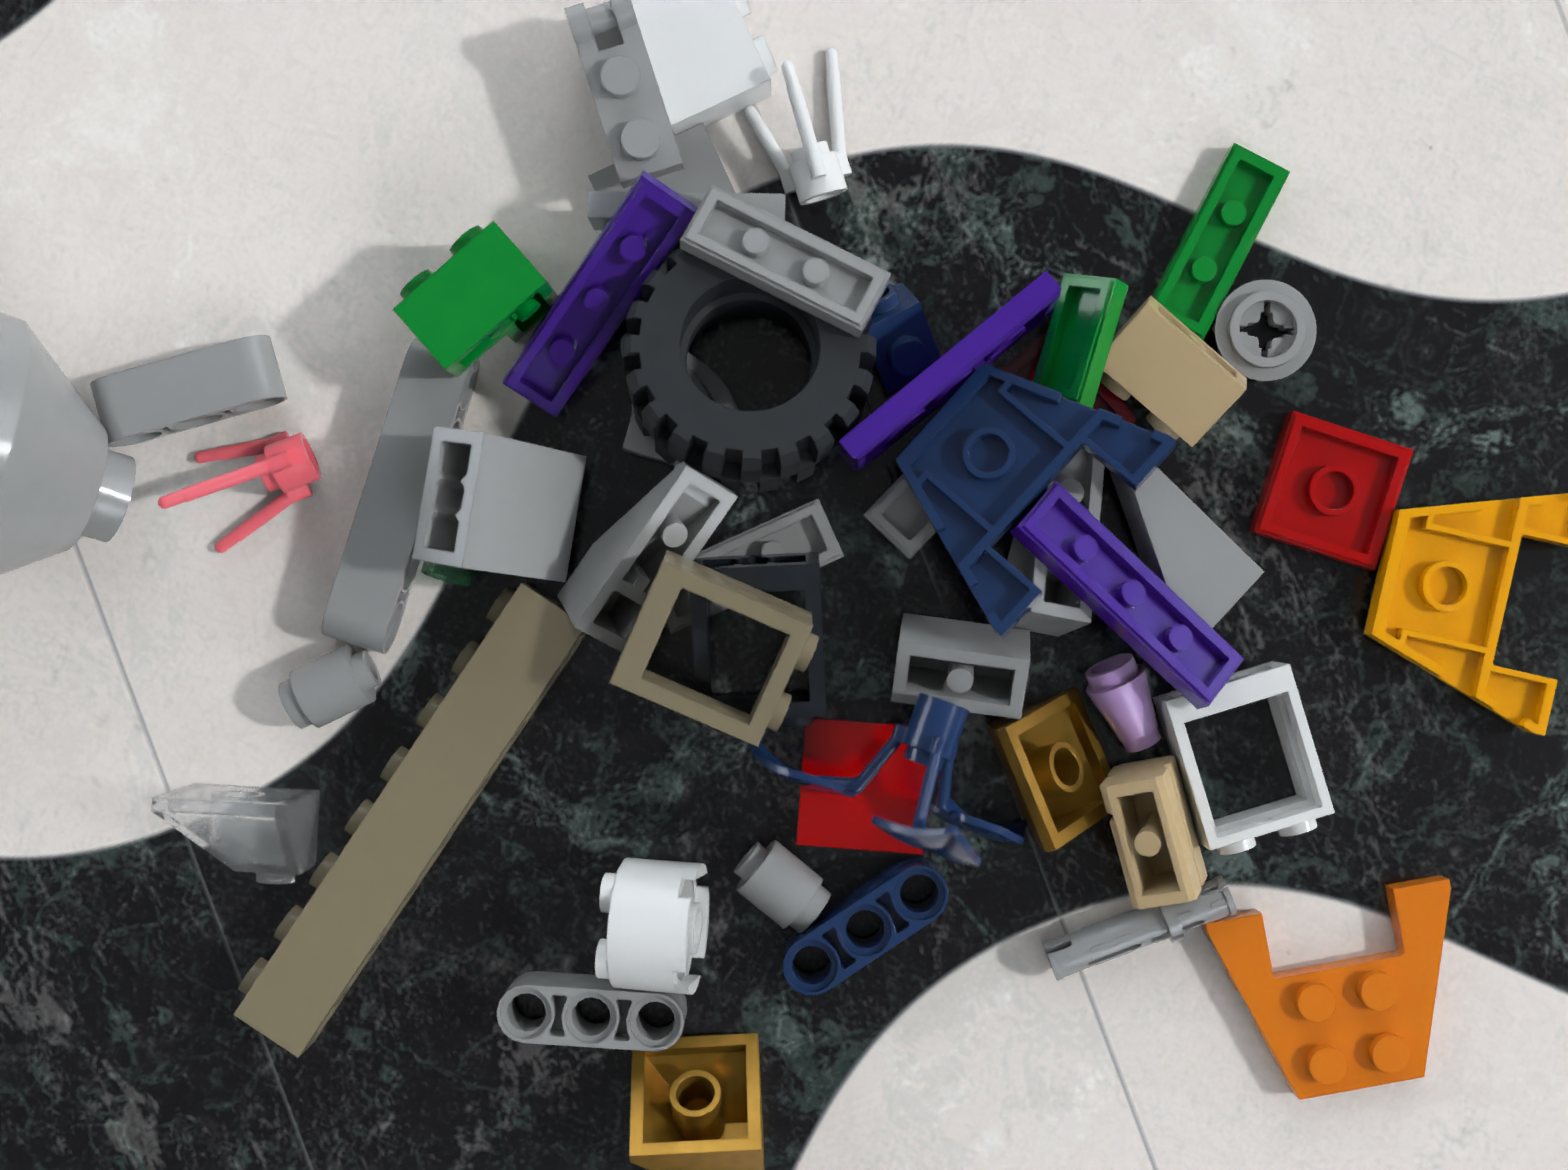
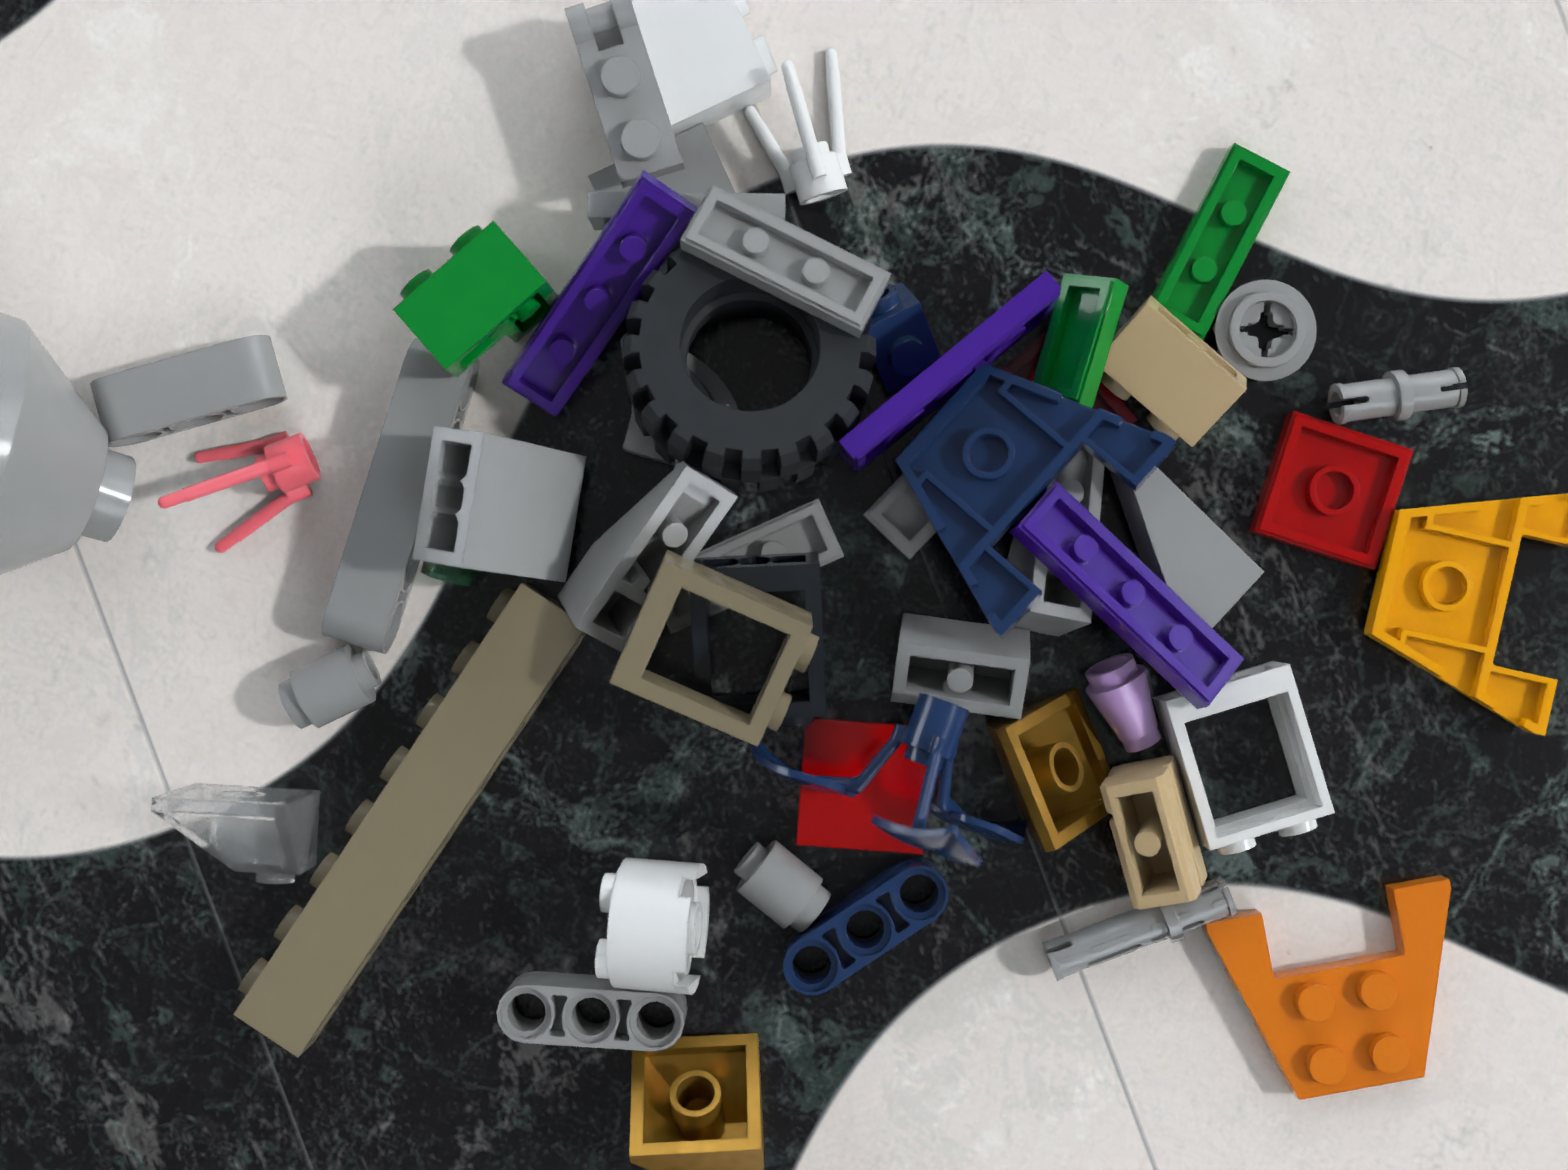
(1397, 395): none -> light grey pin

